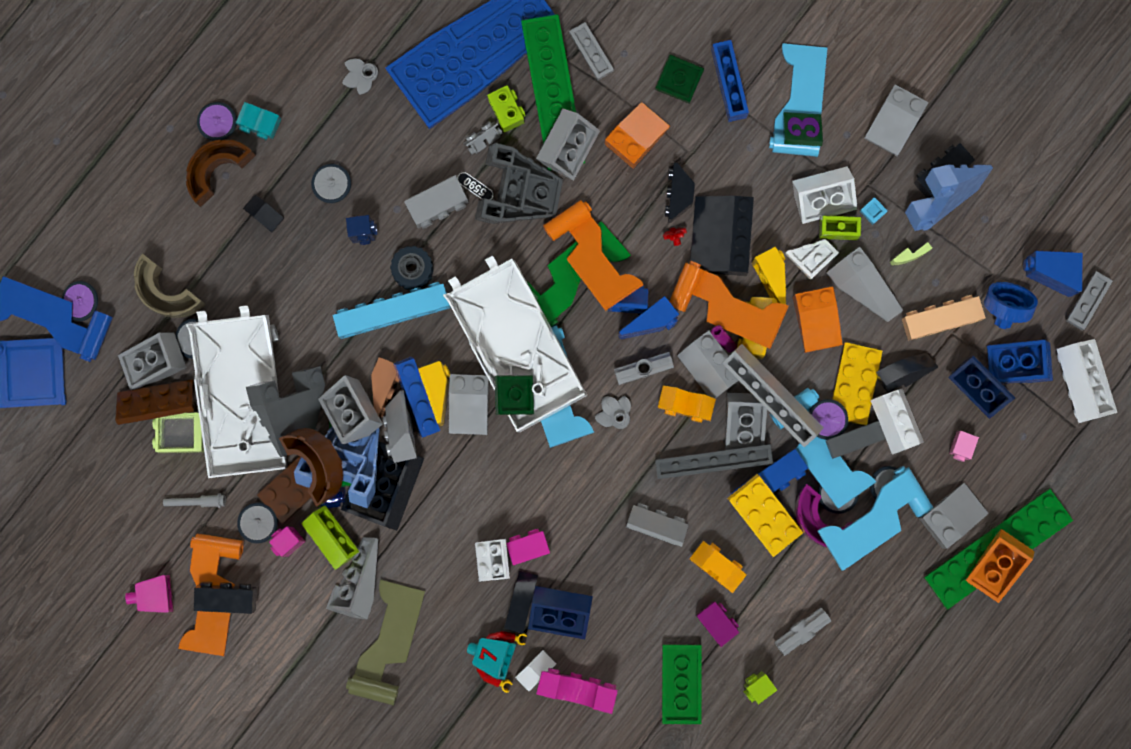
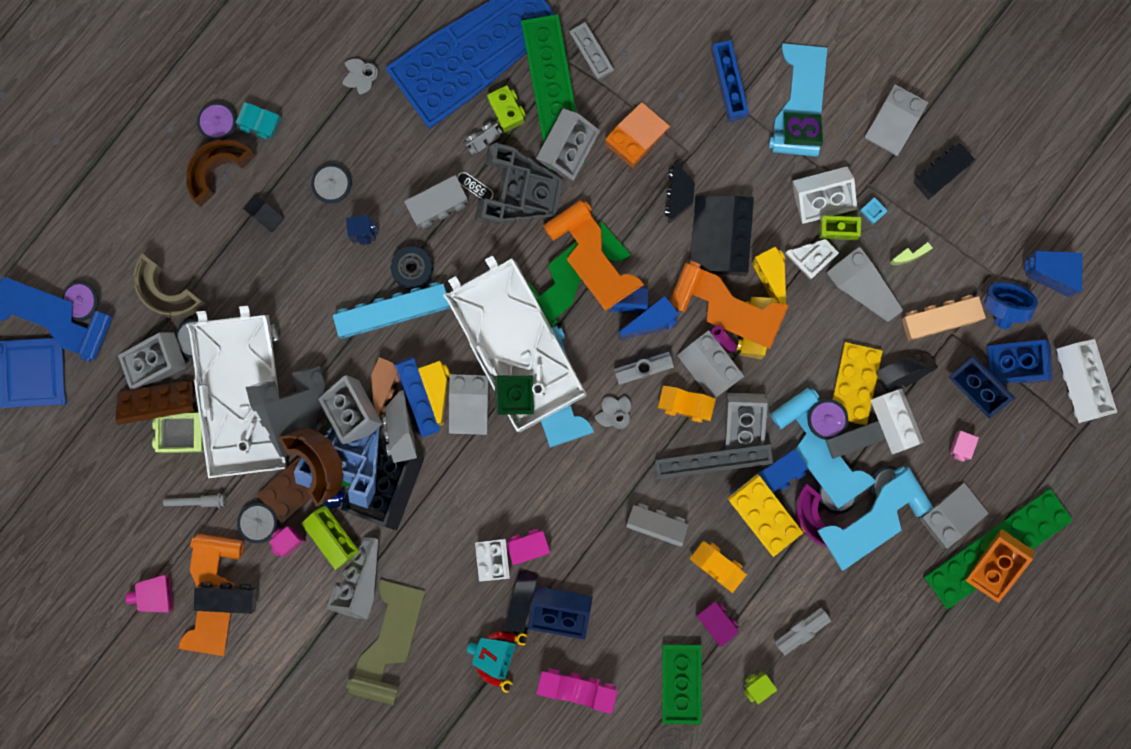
(532, 672): white slope -> none
(675, 235): red plant -> none
(679, 79): dark green tile -> none
(773, 395): light grey brick -> none
(818, 319): orange slope -> none
(950, 189): medium blue wedge -> none
(1089, 300): light grey plate -> none

